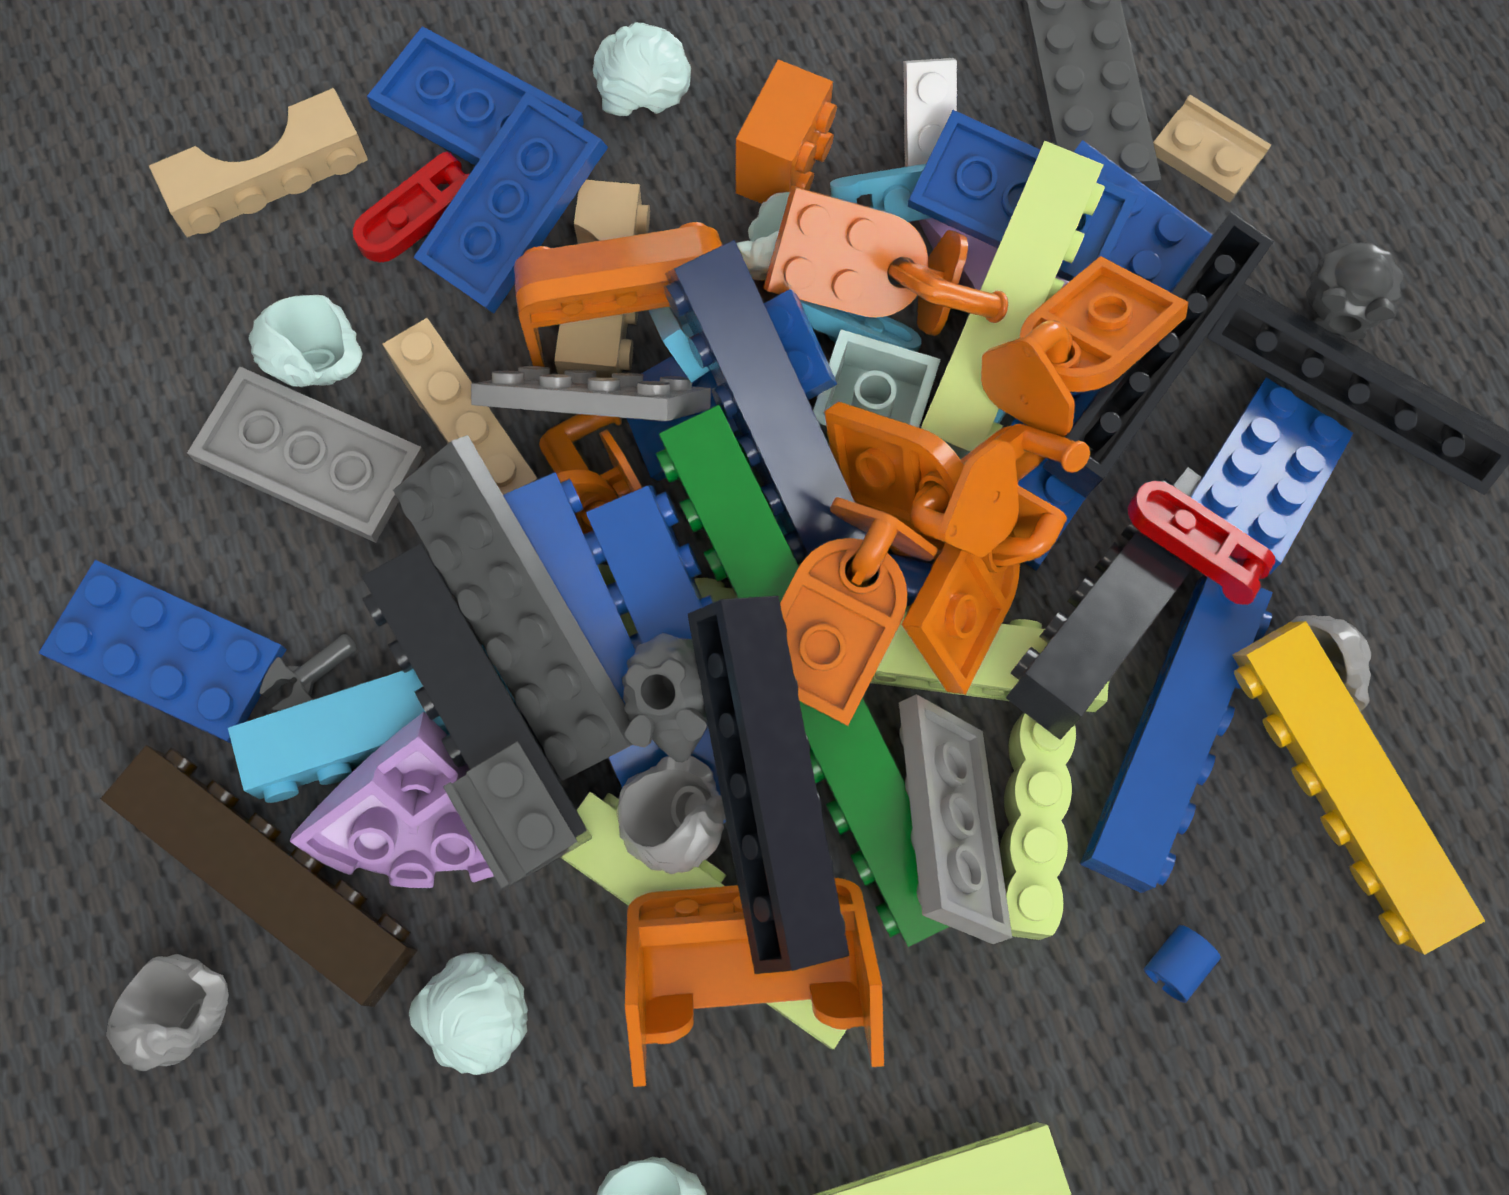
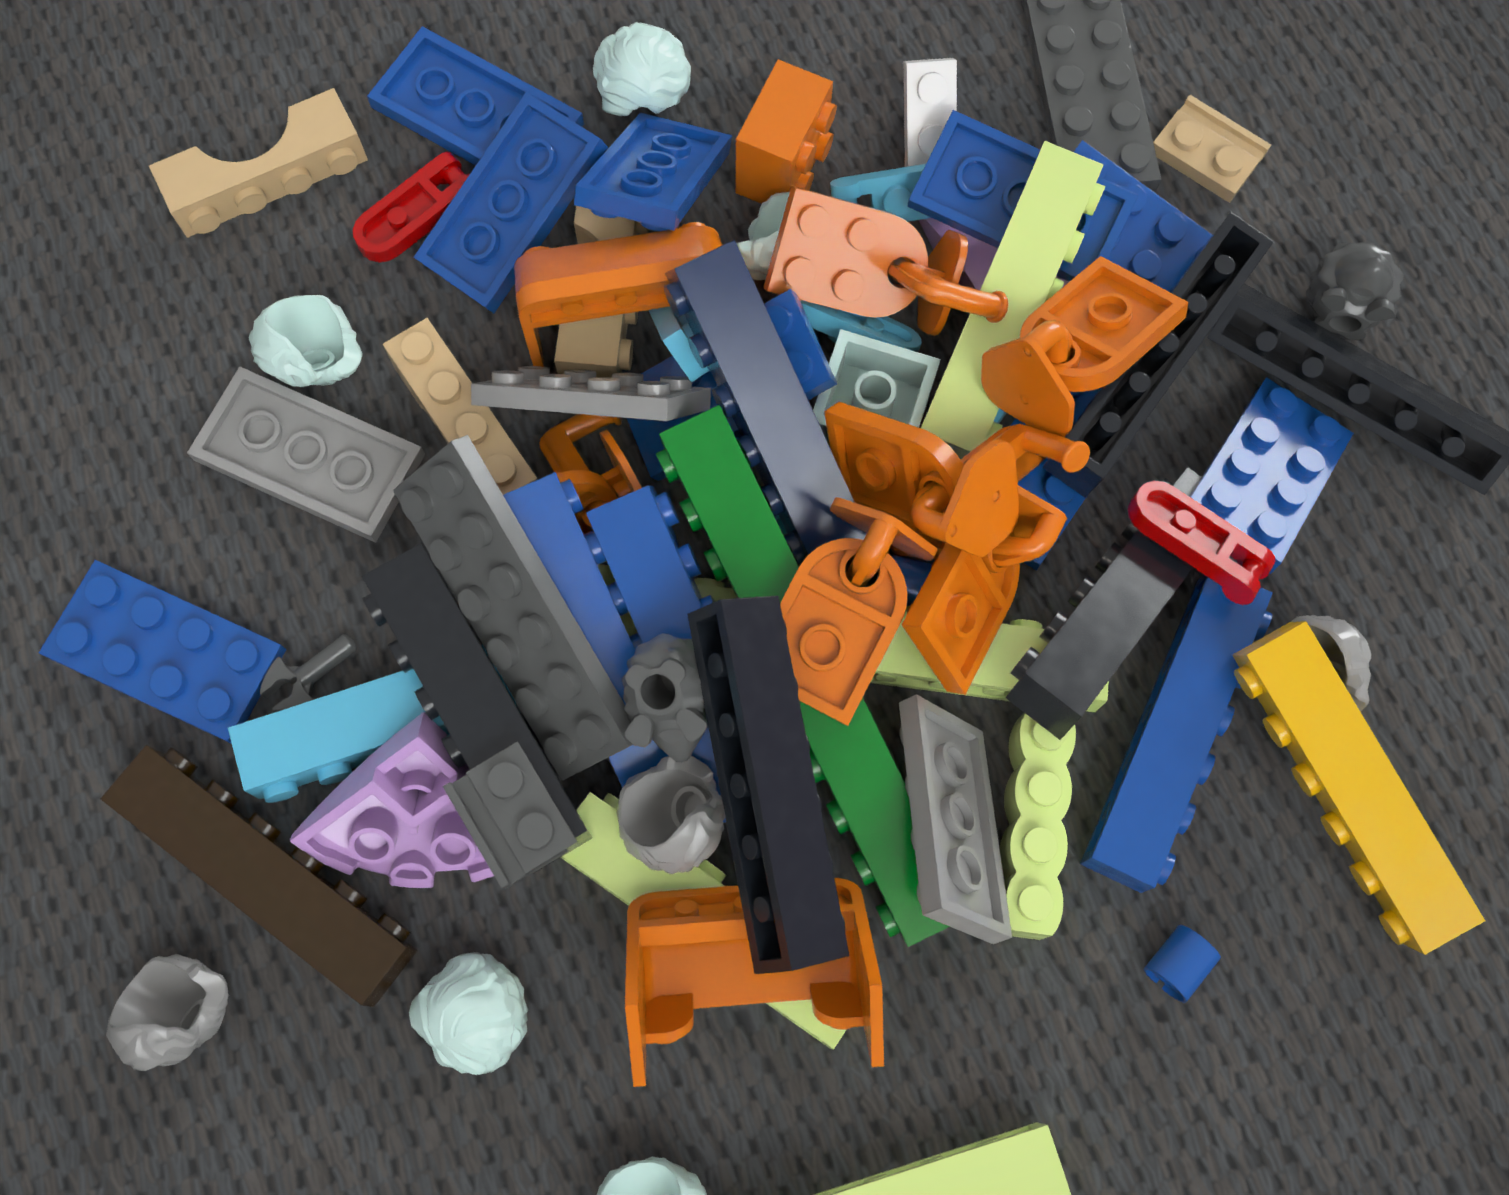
(653, 172): none -> blue plate

